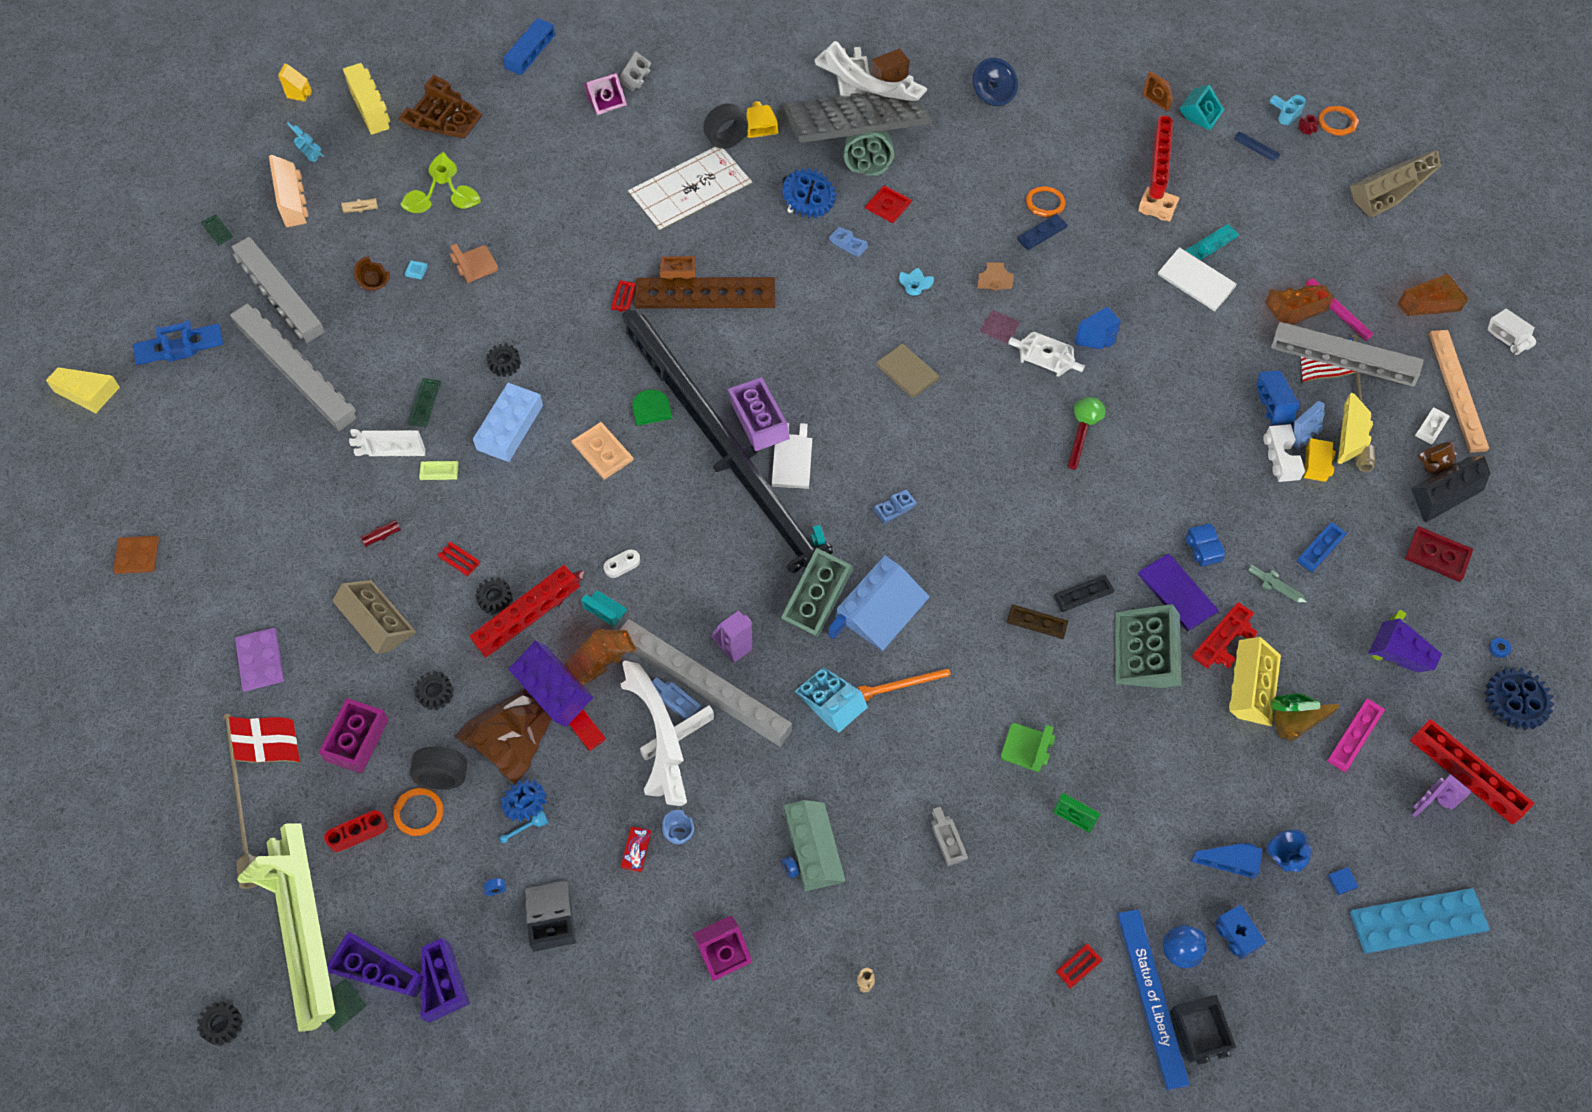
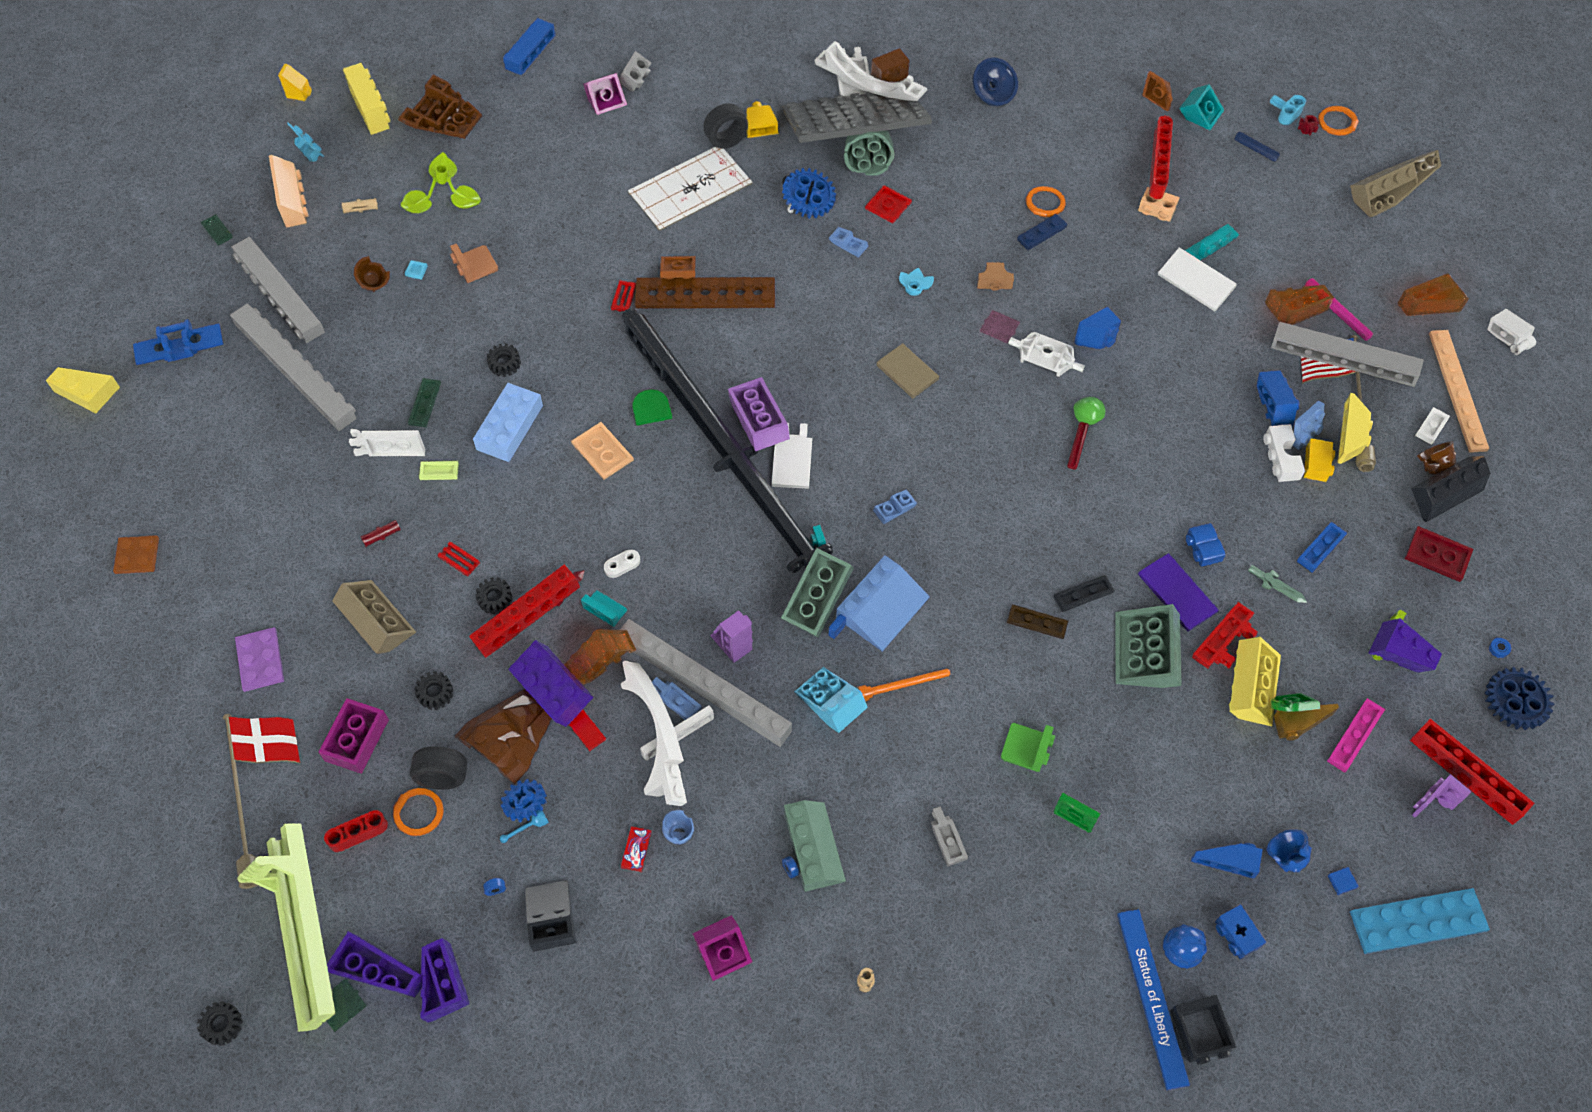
(1065, 977): red tile -> none

